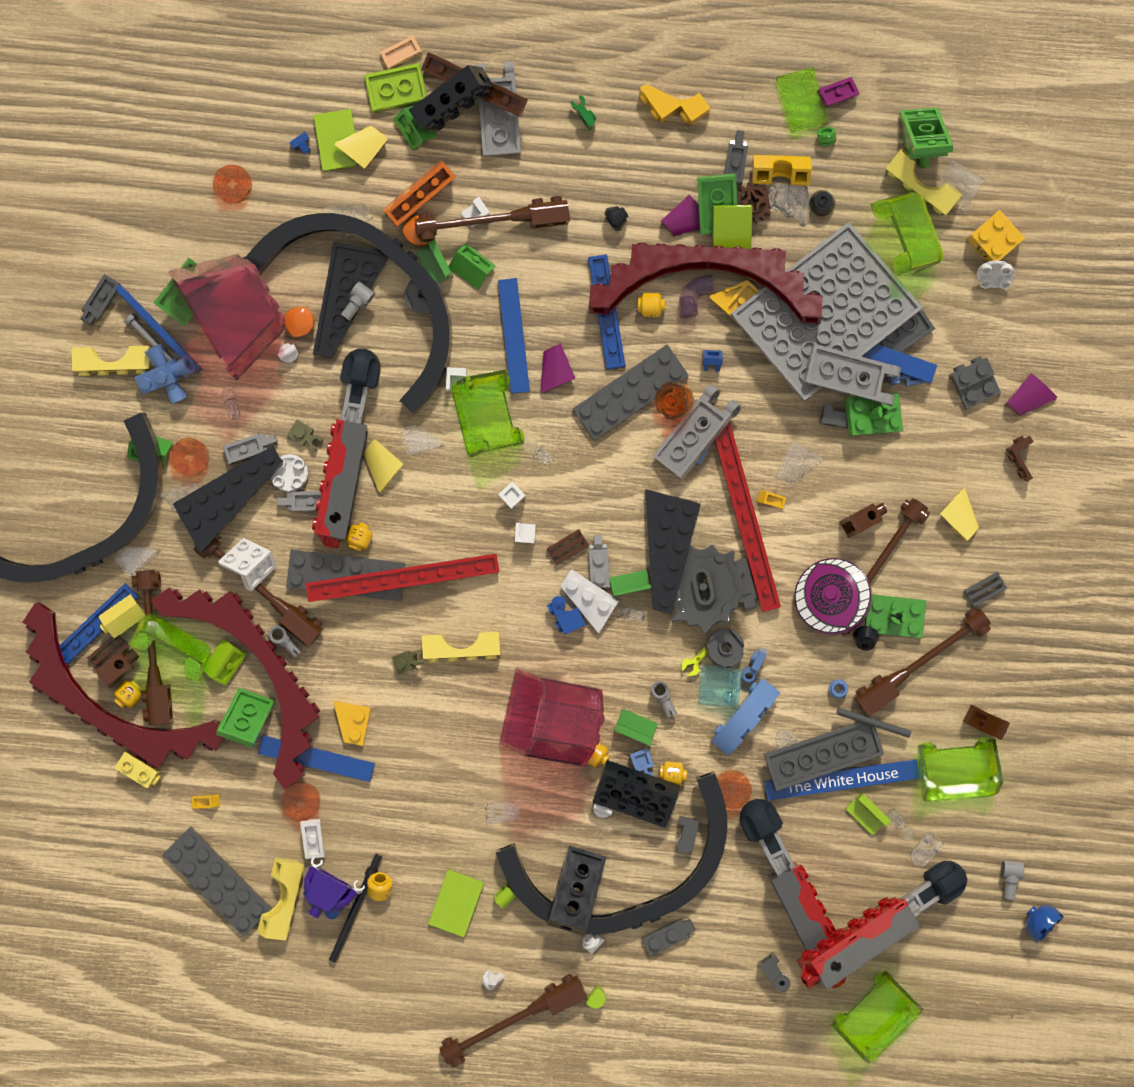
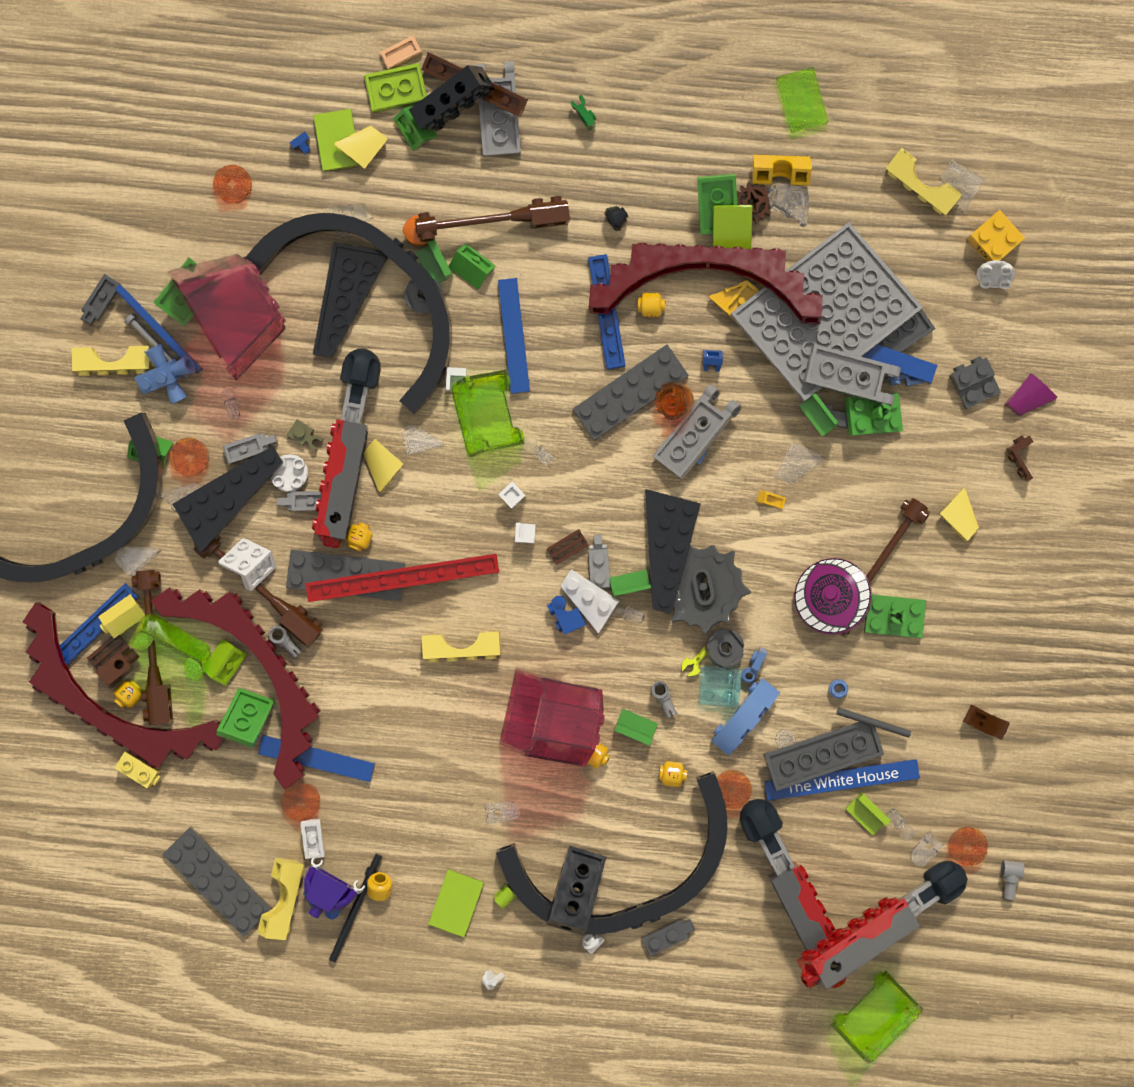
(205, 801): yellow piece -> none
(288, 353): white plate -> none
(299, 321): orange hair -> none
(352, 721): yellow wing -> none
(360, 297): light grey pin -> none
(406, 661): olive plate -> none
(418, 193): orange brick -> none
(475, 210): white panel -> none
(555, 369): magenta slope -> none
(555, 998): reddish brown bar -> none
(596, 998): lime brick -> none
(602, 811): white plate -> none
(636, 793): black brick -> none
(642, 761): medium blue plate -> none
(665, 106): yellow arch -> none
(683, 217): magenta slope -> none
(686, 841): dark grey leg -> none
(691, 294): cylinder -> none
(737, 157): dark grey hinge -> none
(747, 520): red plate -> none
(749, 600): dark grey hinge -> none
(777, 978): dark grey leg -> none
(817, 204): black cone -> none
(819, 415): none -> bright green panel
(826, 136): bright green tile -> none
(838, 92): magenta plate -> none
(863, 519): reddish brown torso -> none
(865, 637): black cone -> none
(884, 688): reddish brown bar -> none
(914, 231): clear neon green windscreen -> none
(925, 135): bright green brick -> none
(959, 771): clear neon green windscreen -> none
(967, 857): none -> clear orange plate
(999, 582): dark grey tile -> none
(1041, 921): blue cylinder -> none

